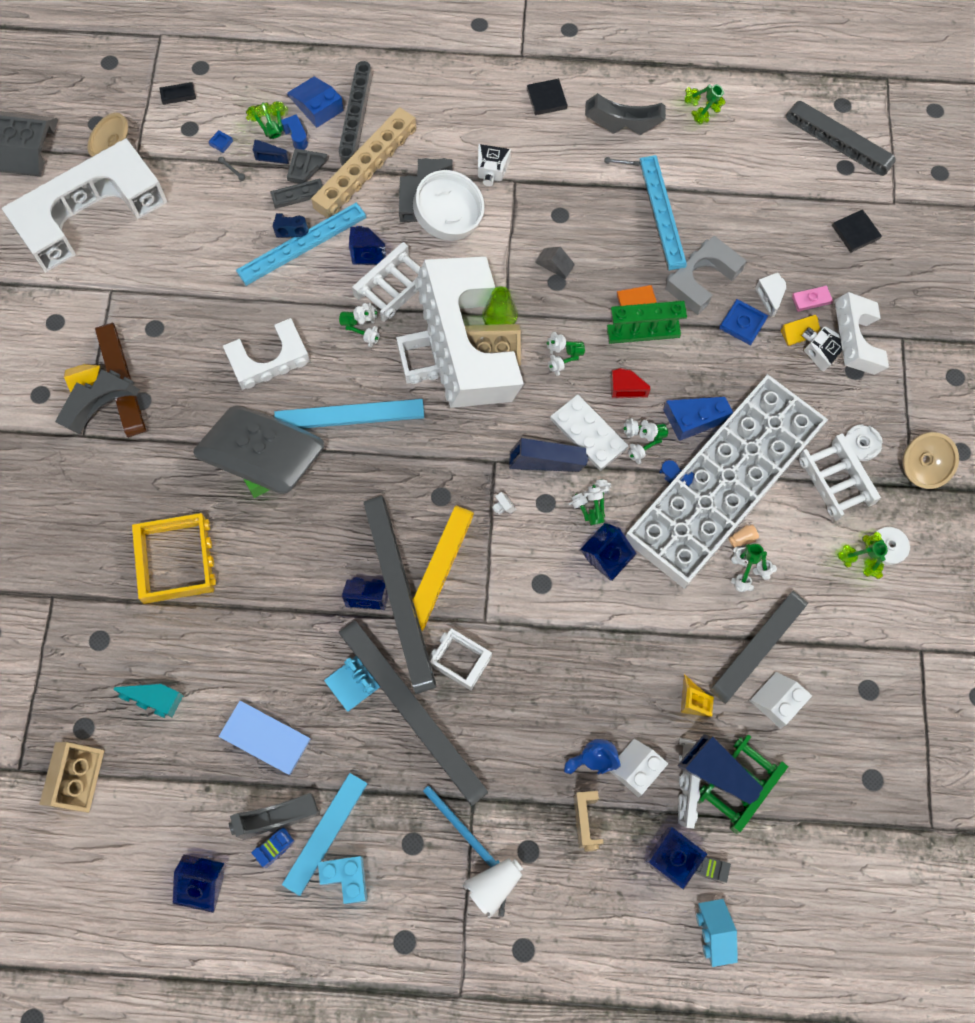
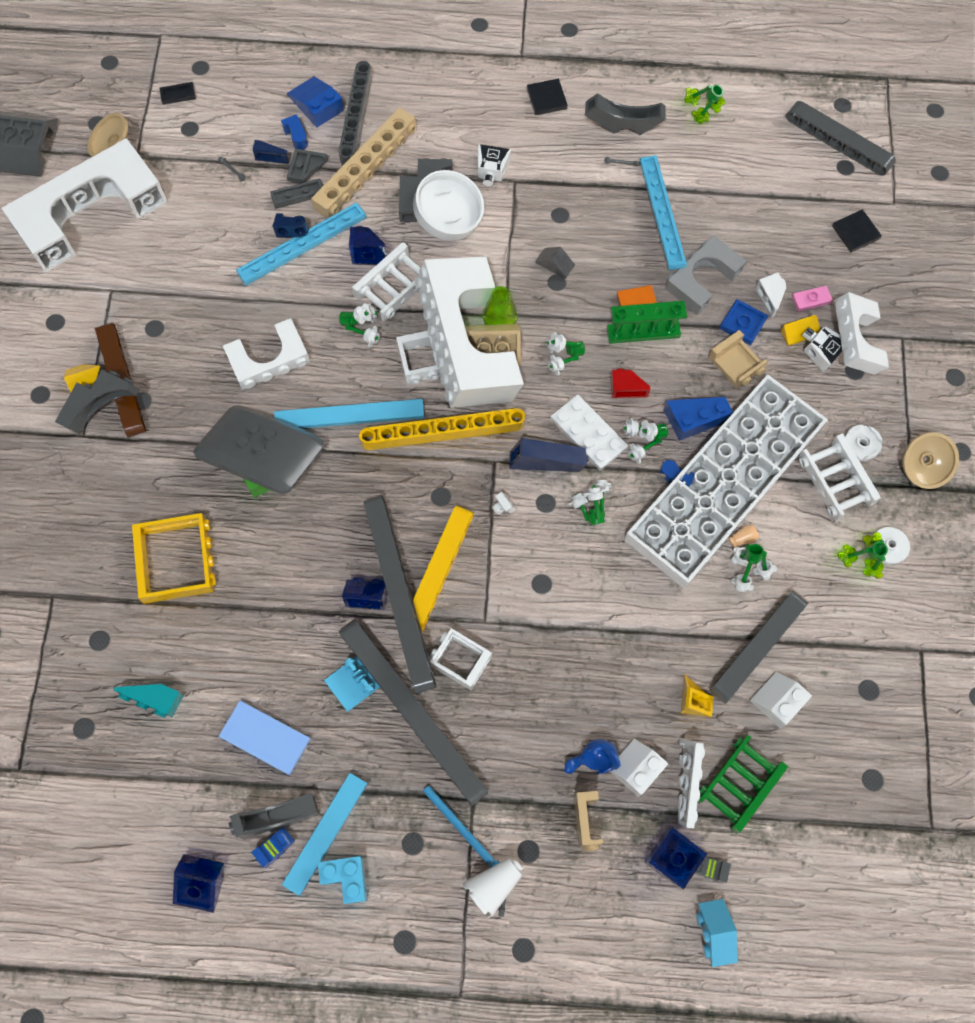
(71, 777): tan slope -> none
(220, 141): blue tile -> none
(272, 129): plant -> none
(435, 435): none -> yellow beam
(608, 551): clear blue slope -> none
(717, 767): dark blue slope -> none
(737, 360): none -> tan panel

